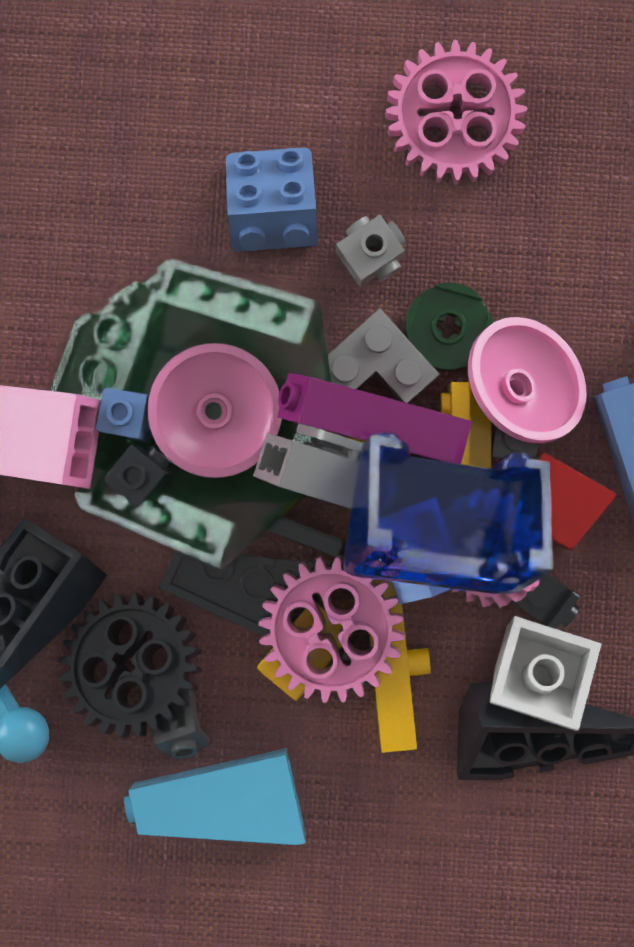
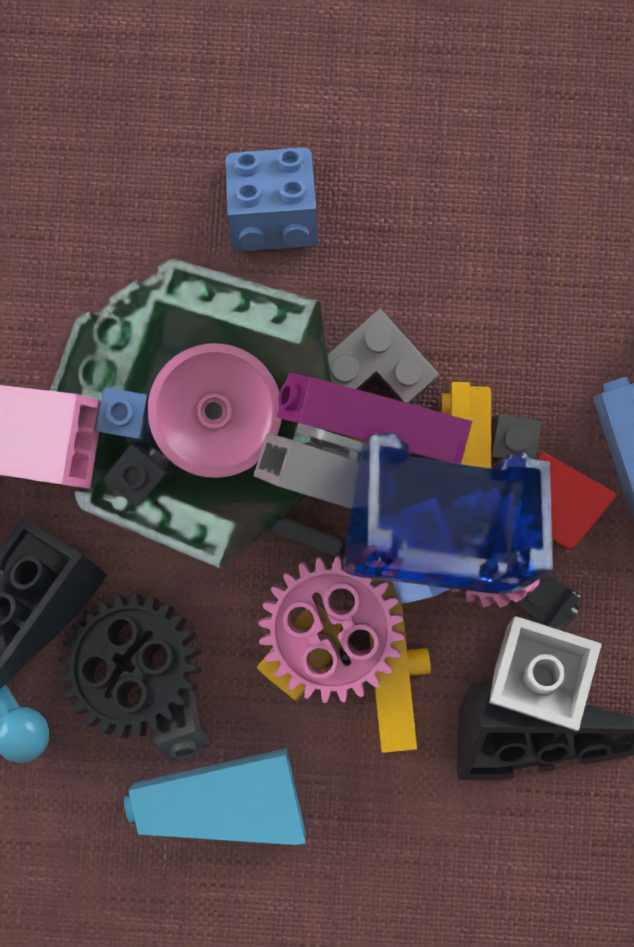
(233, 591): black wing -> none
(365, 264): light grey brick -> none
(435, 306): dark green plate -> none
(453, 73): bright pink gear -> none
(527, 380): bright pink dish -> none

